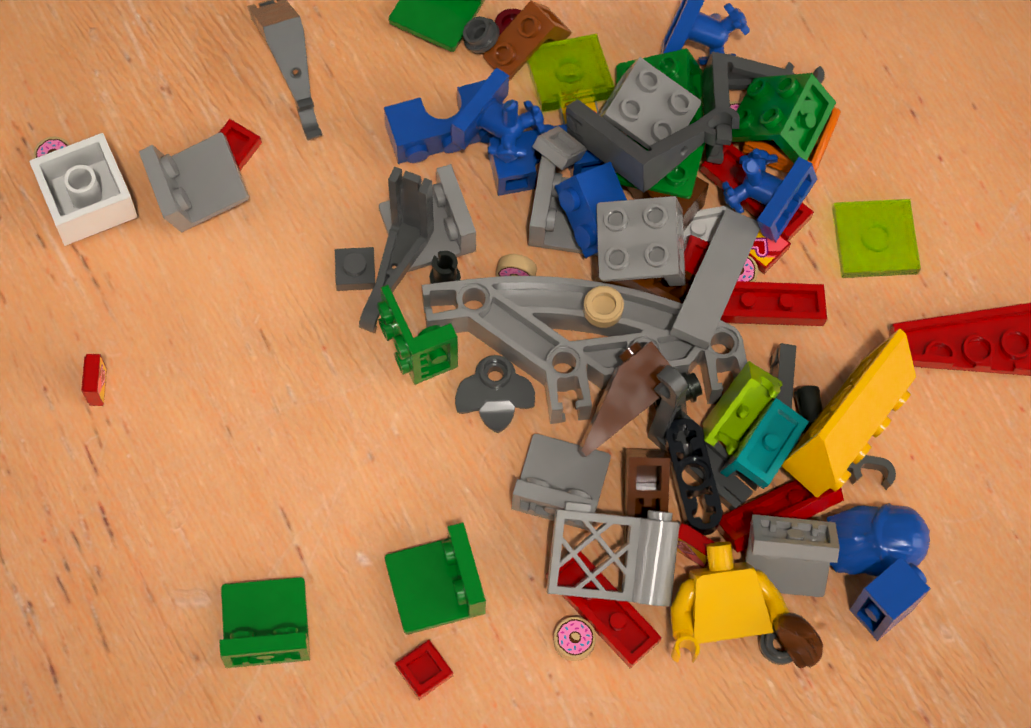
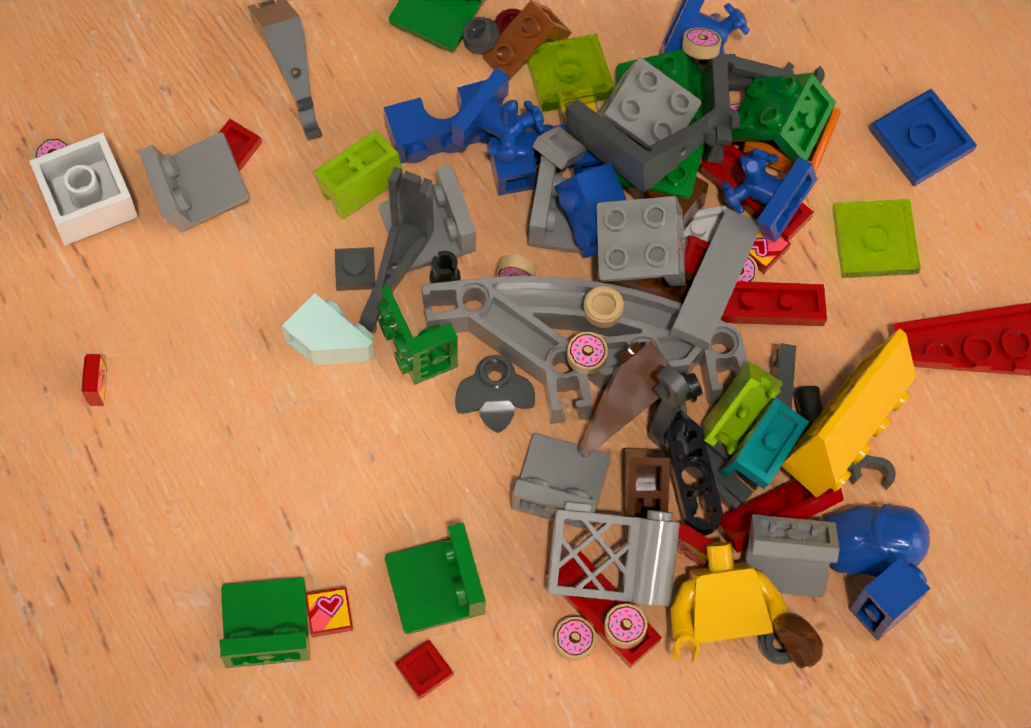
(325, 336): none -> light aqua slope
(329, 612): none -> tile
(358, 173): none -> lime hinge
(587, 353): none -> tile
(625, 625): none -> tile
(701, 43): none -> tan tile
(922, 137): none -> blue tile

